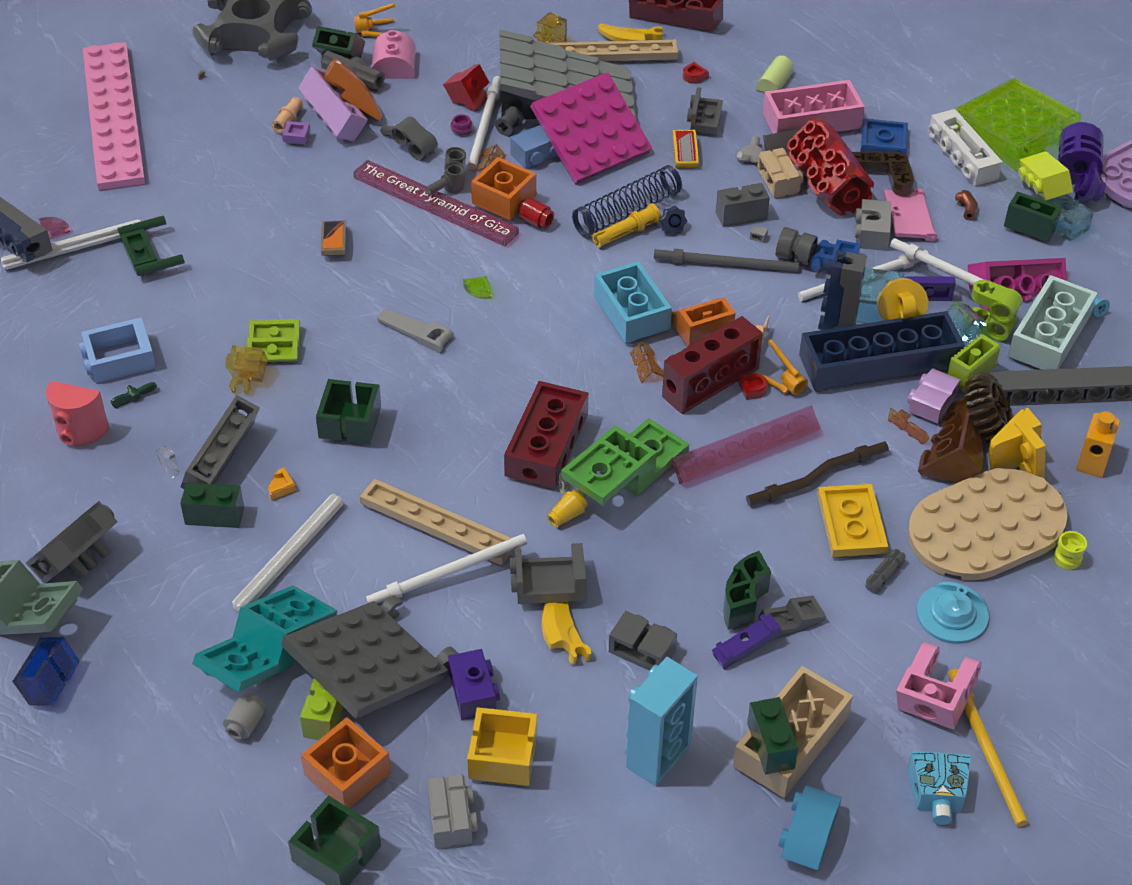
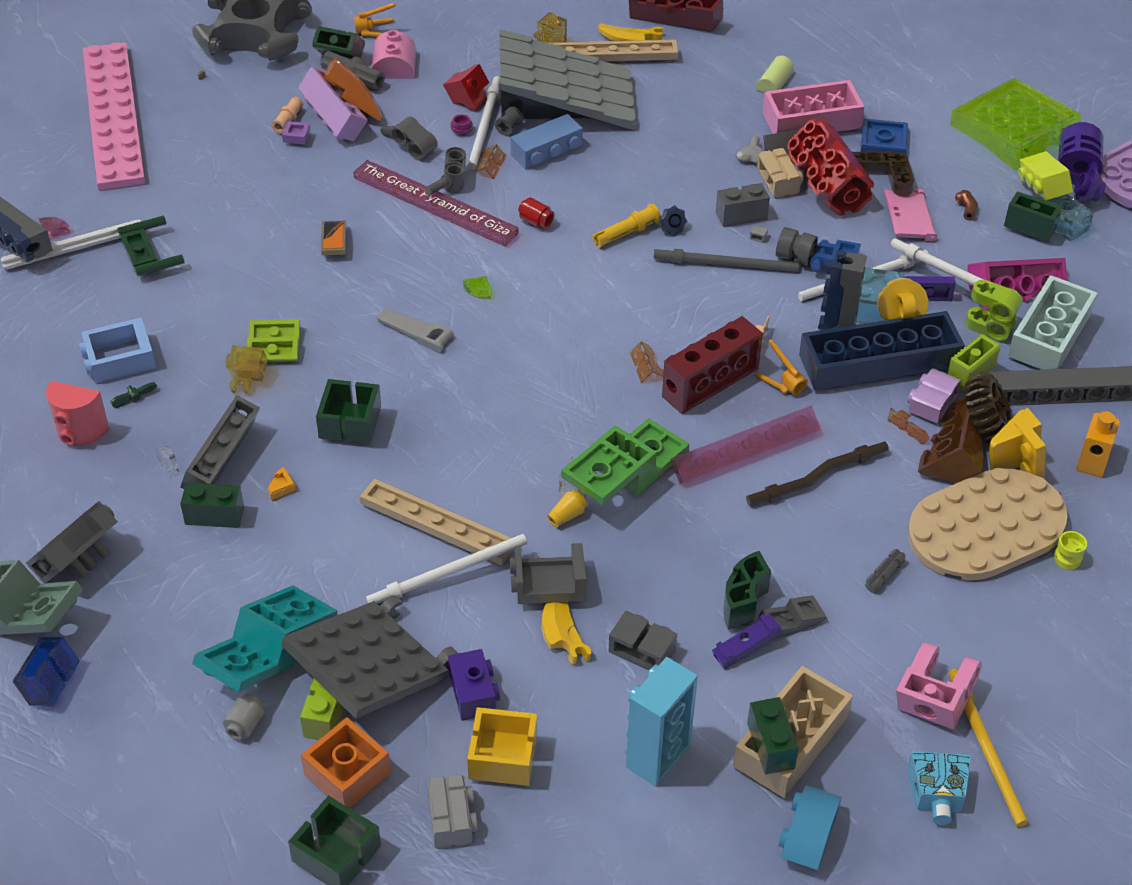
(288, 552): white axle -> none
(503, 188): orange brick -> none
(554, 406): dark red brick -> none
(587, 213): dark blue piece -> none
(591, 127): dark pink plate -> none
(632, 302): medium azure brick -> none
(685, 148): slope -> none
(695, 73): red tile -> none
(701, 319): orange slope -> none
(704, 113): dark grey bracket -> none
(753, 385): red tile -> none
(852, 520): yellow plate -> none
(874, 224): light grey brick -> none
(952, 613): medium azure hat -> none
(965, 147): white brick -> none
(966, 321): clear light blue brick -> none
(1100, 307): medium azure piece -> none

